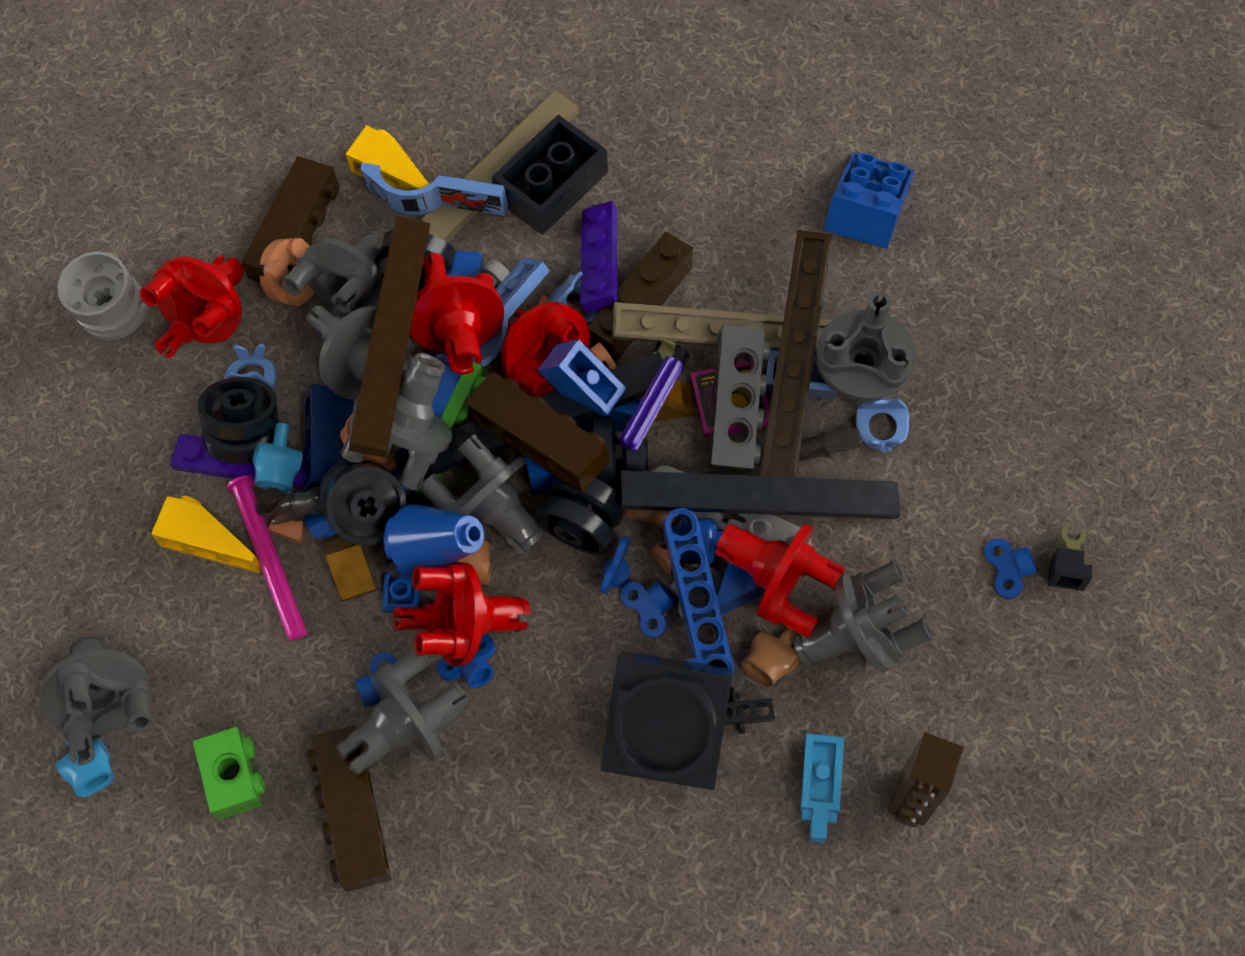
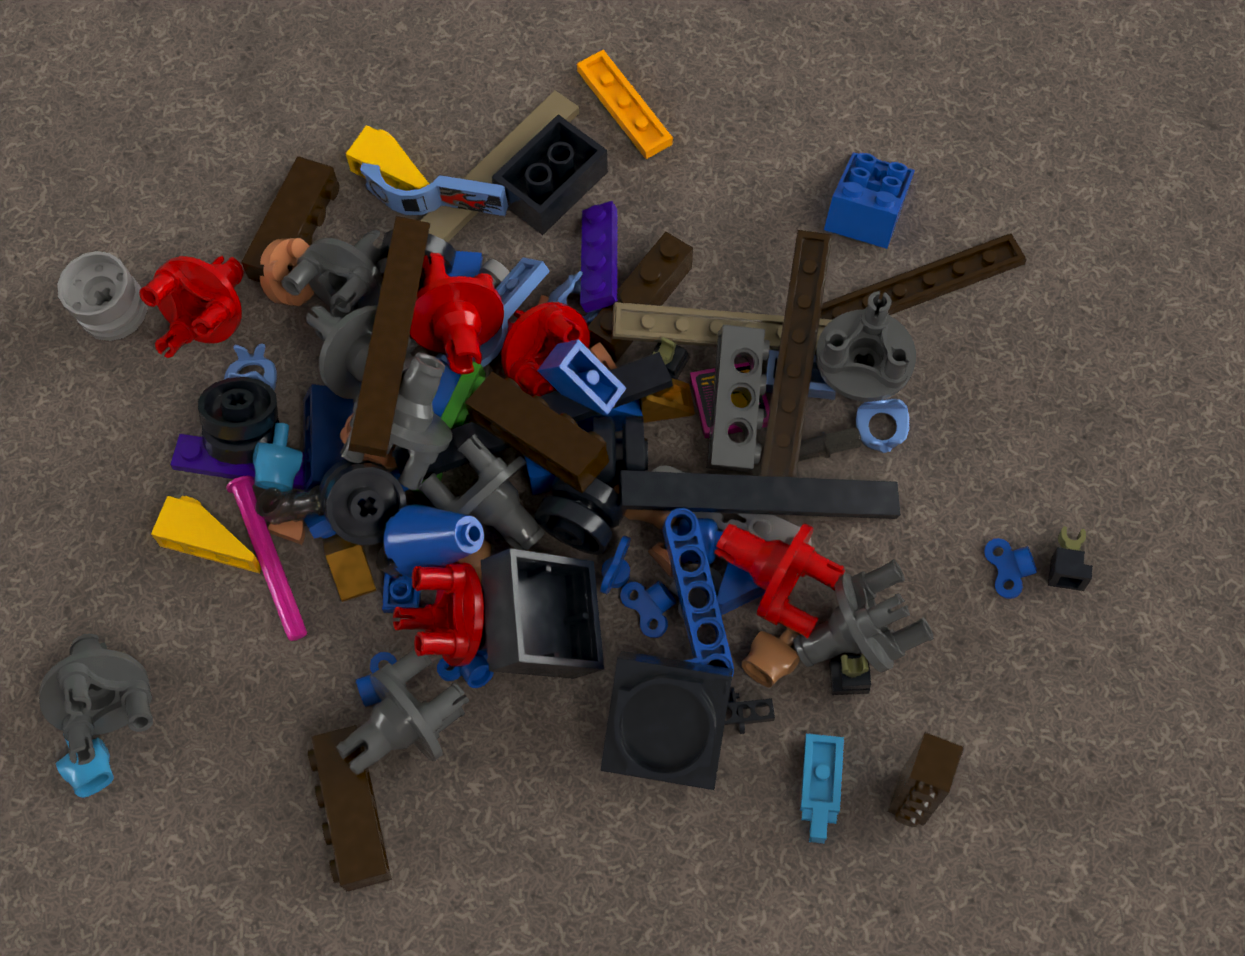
(214, 757): bright green brick -> none
(540, 615): none -> black container
(624, 104): none -> light orange plate
(651, 403): dark purple axle -> none
(850, 675): none -> black piece
(935, 278): none -> dark brown tile

